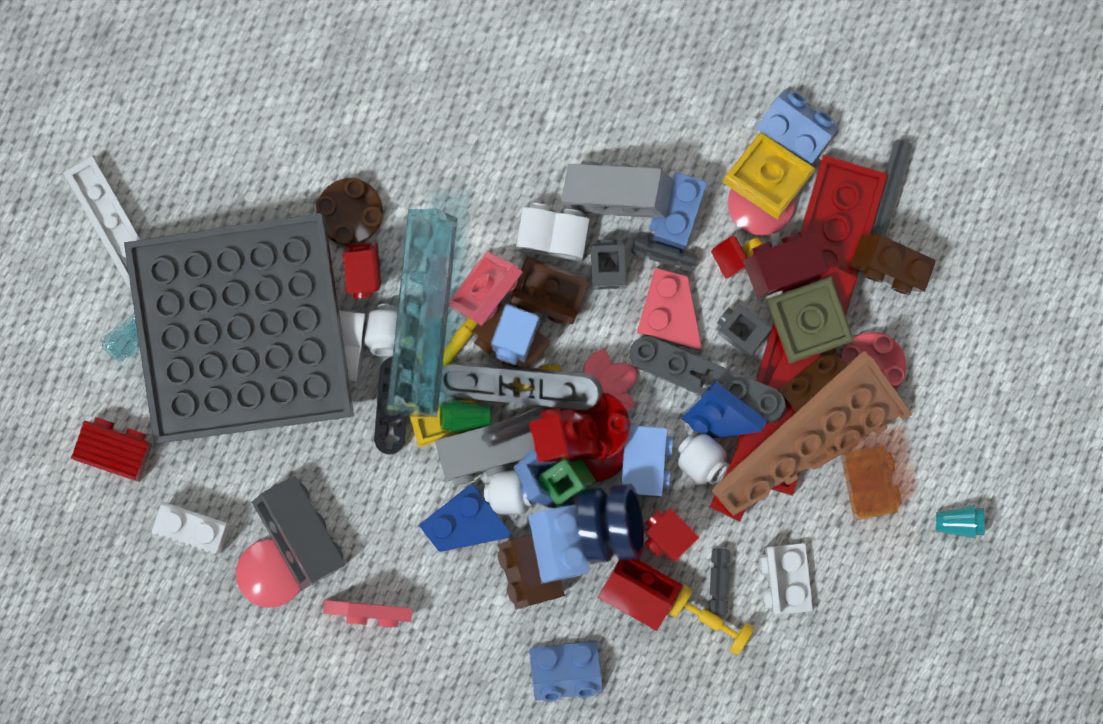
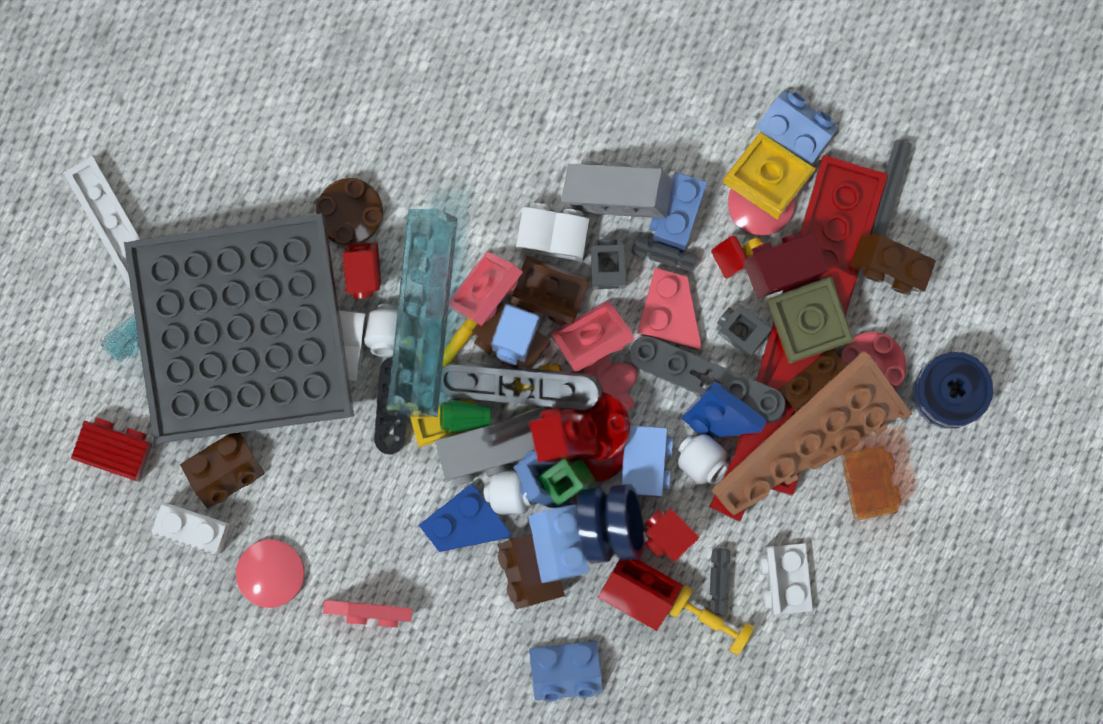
(222, 469): none -> reddish brown bracket
(298, 532): dark grey brick -> none
(592, 336): none -> coral plate
(961, 522): teal cone -> none
(972, 388): none -> dark blue wheel

